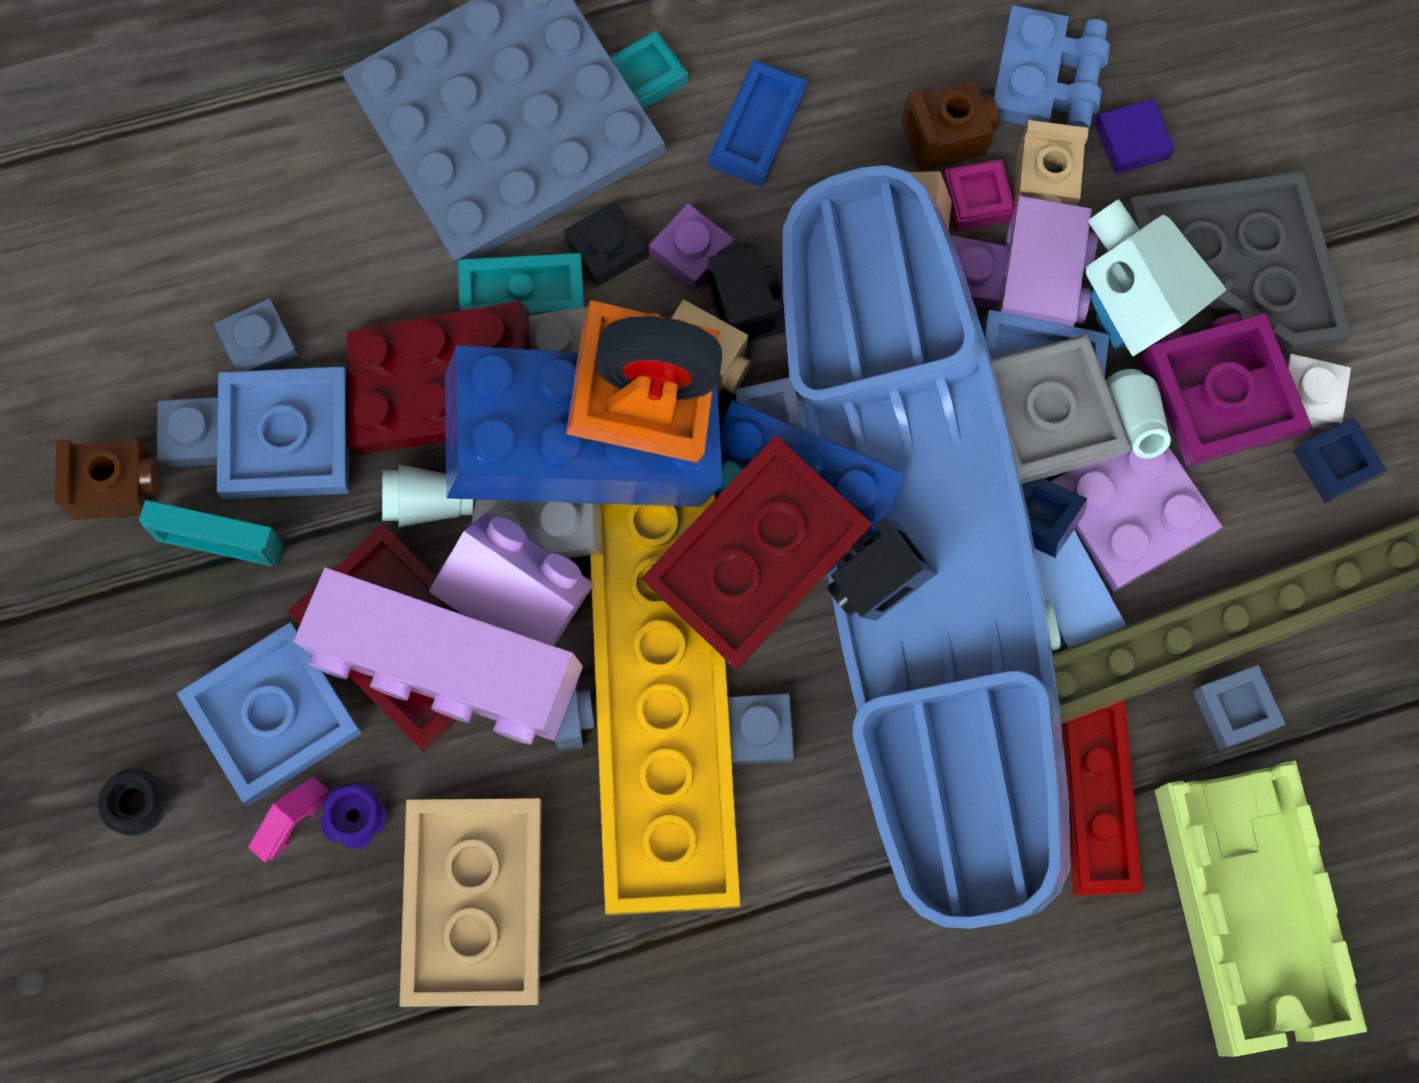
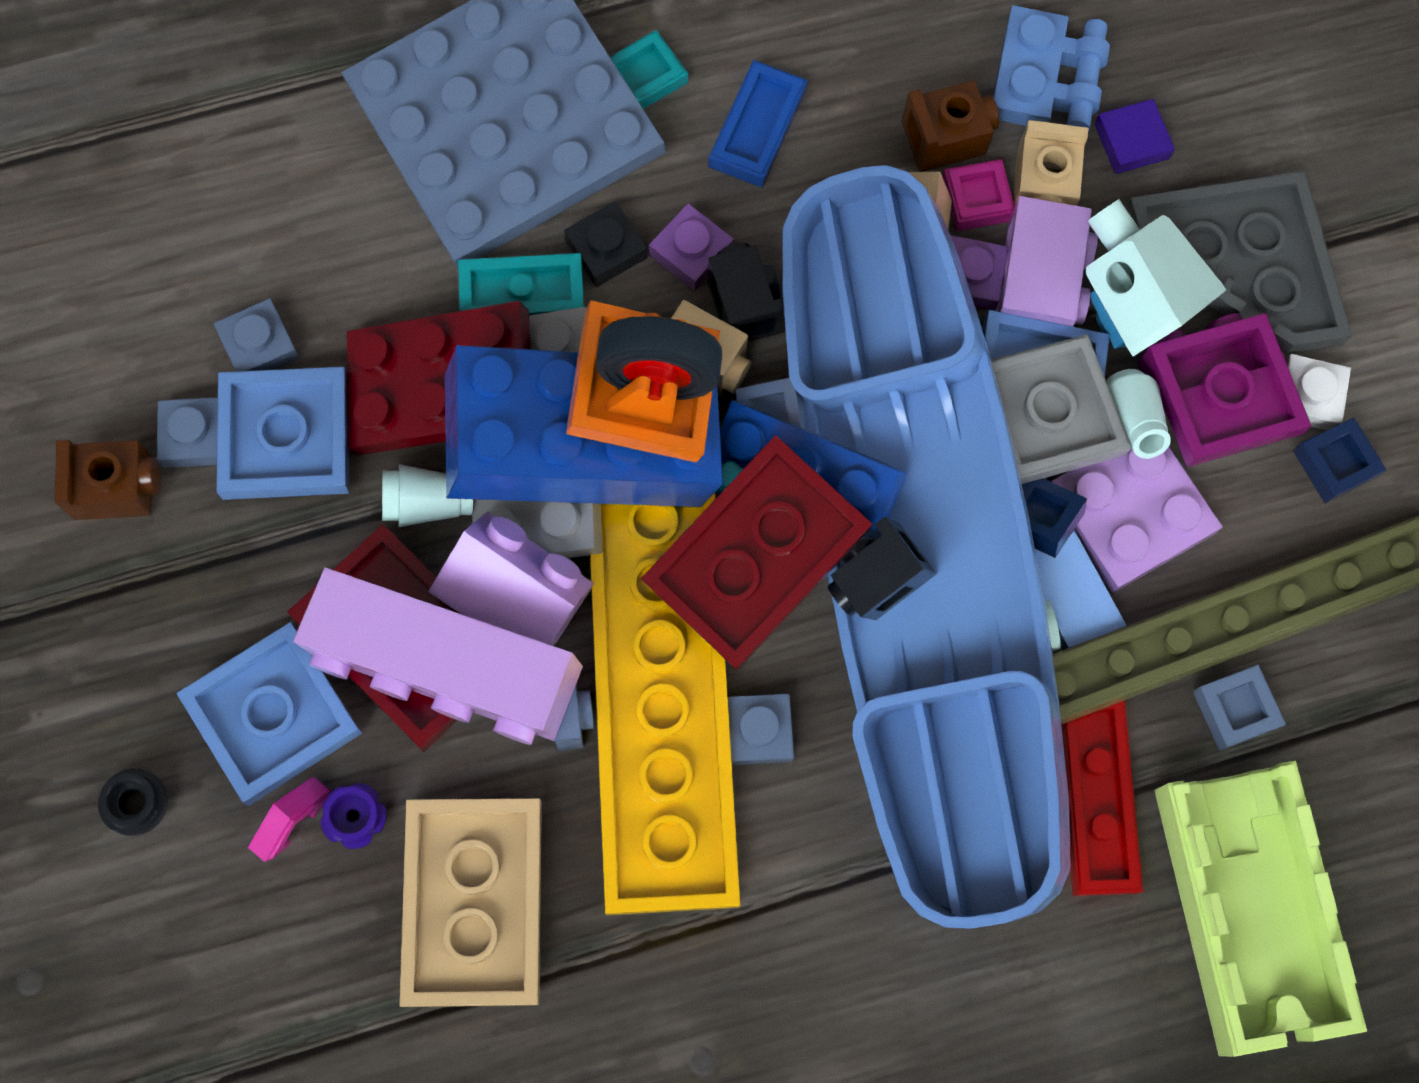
(211, 533): teal tile -> none

